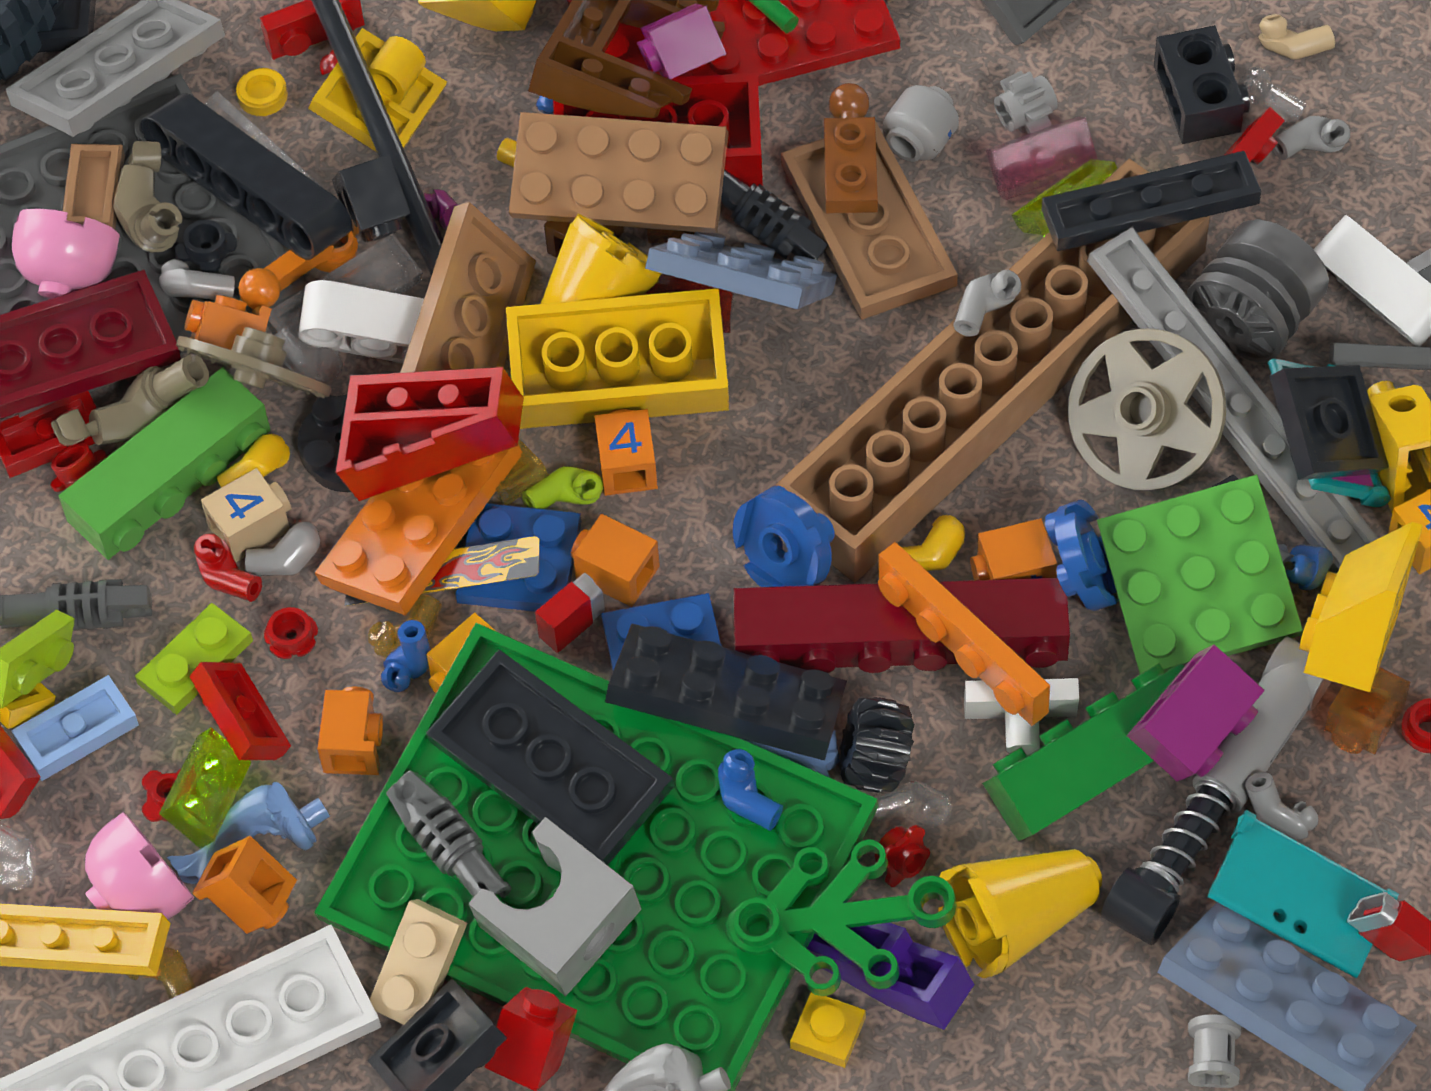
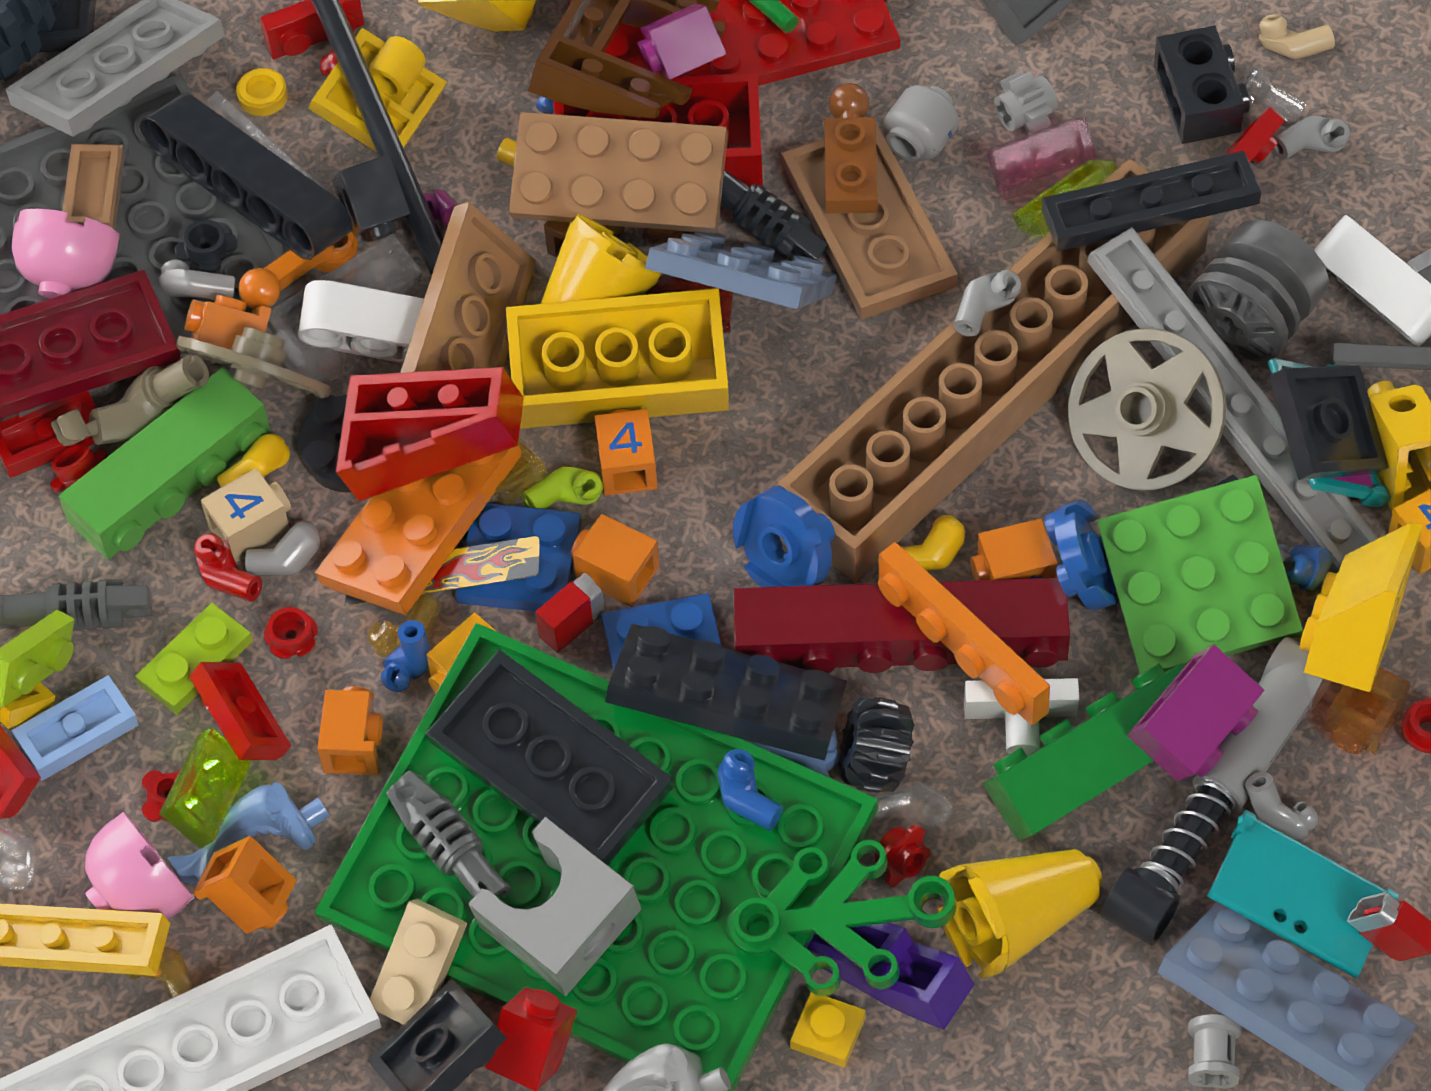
(143, 218): dark tan arm -> none

